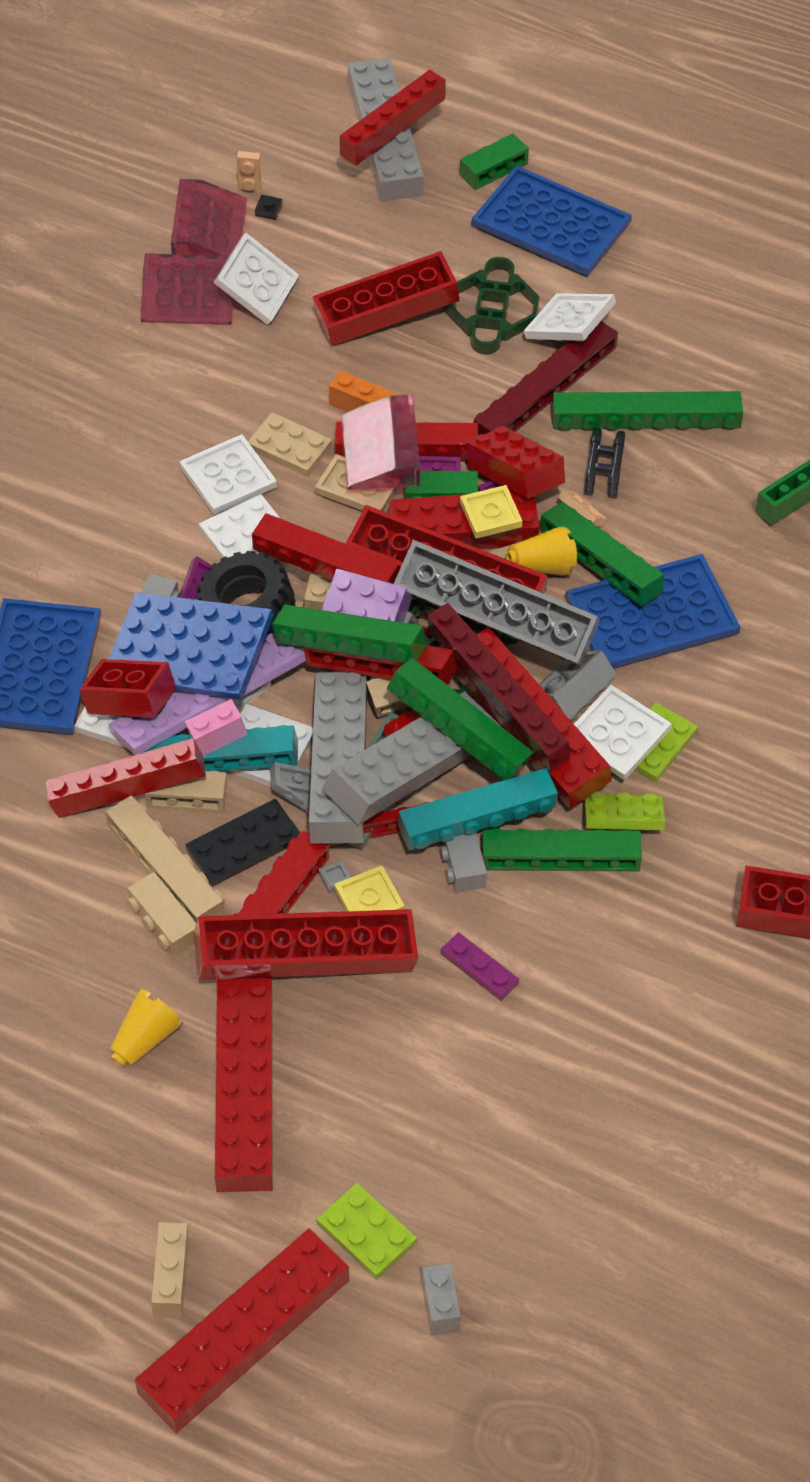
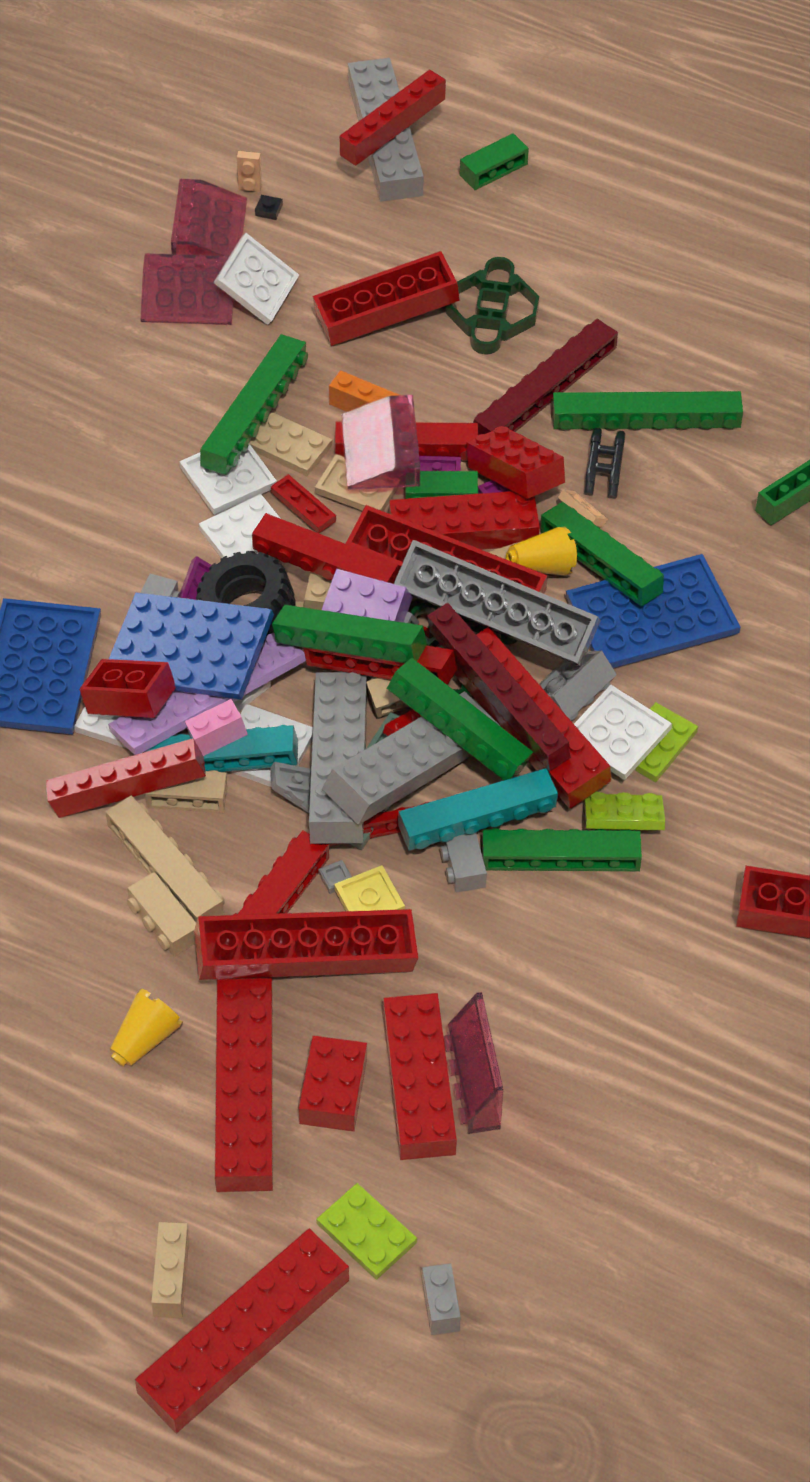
(242, 842): black plate -> none
(253, 404): none -> green brick
(303, 503): none -> red plate
(333, 1083): none -> red brick
(419, 1076): none -> red brick
(475, 1068): none -> clear pink slope
(479, 966): magenta plate -> none
(491, 511): light yellow plate -> none
(551, 220): blue plate -> none
(570, 316): white plate -> none

